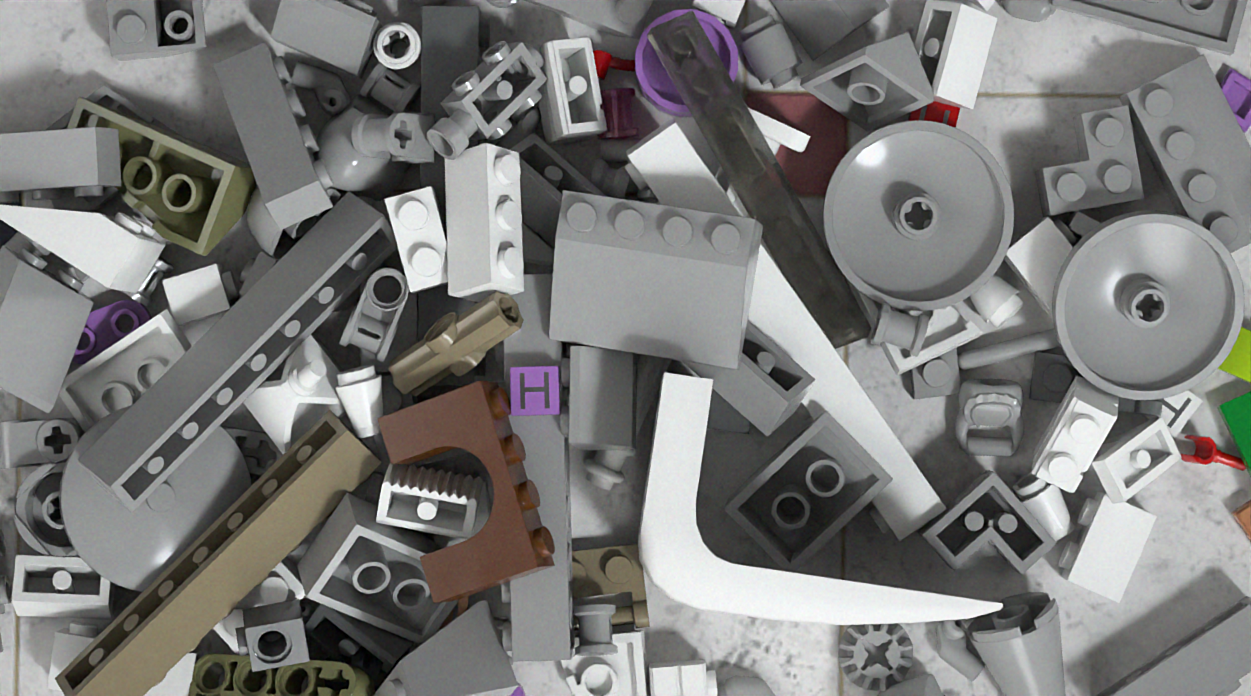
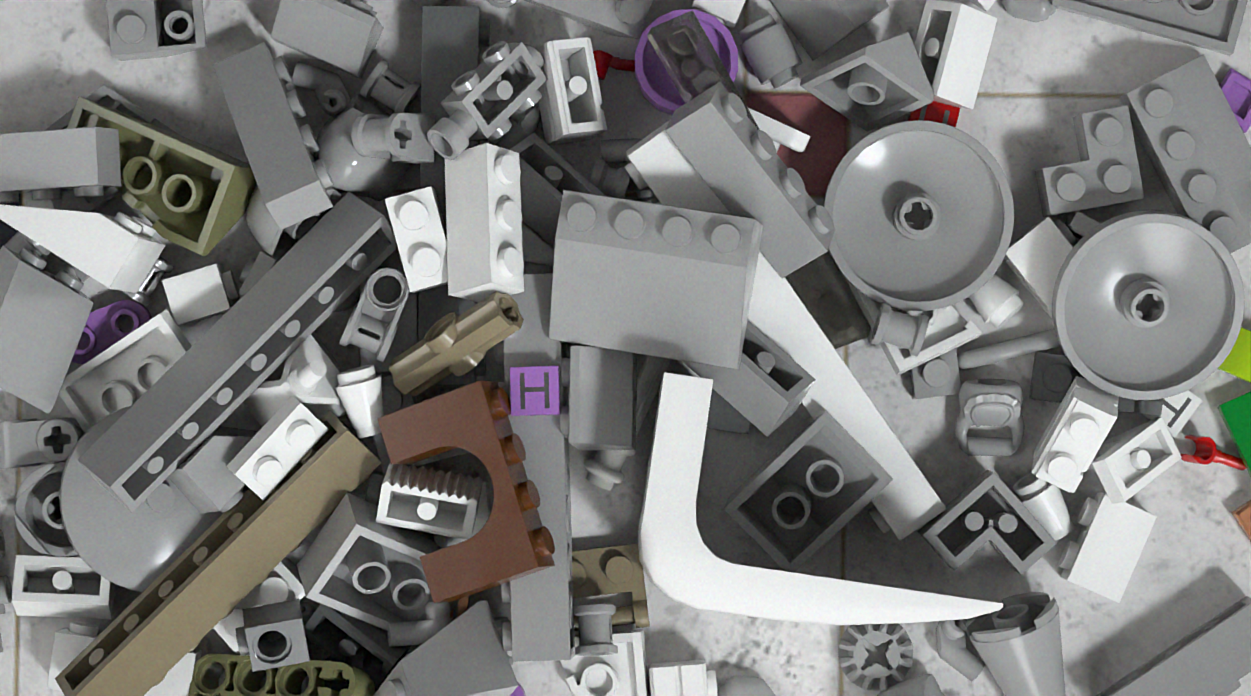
(205, 476): none -> light grey slope
(277, 447): none -> white plate
(391, 34): white cone -> none
(421, 630): none -> light grey arm
(618, 114): clear pink bush -> none
(751, 178): none -> light grey brick

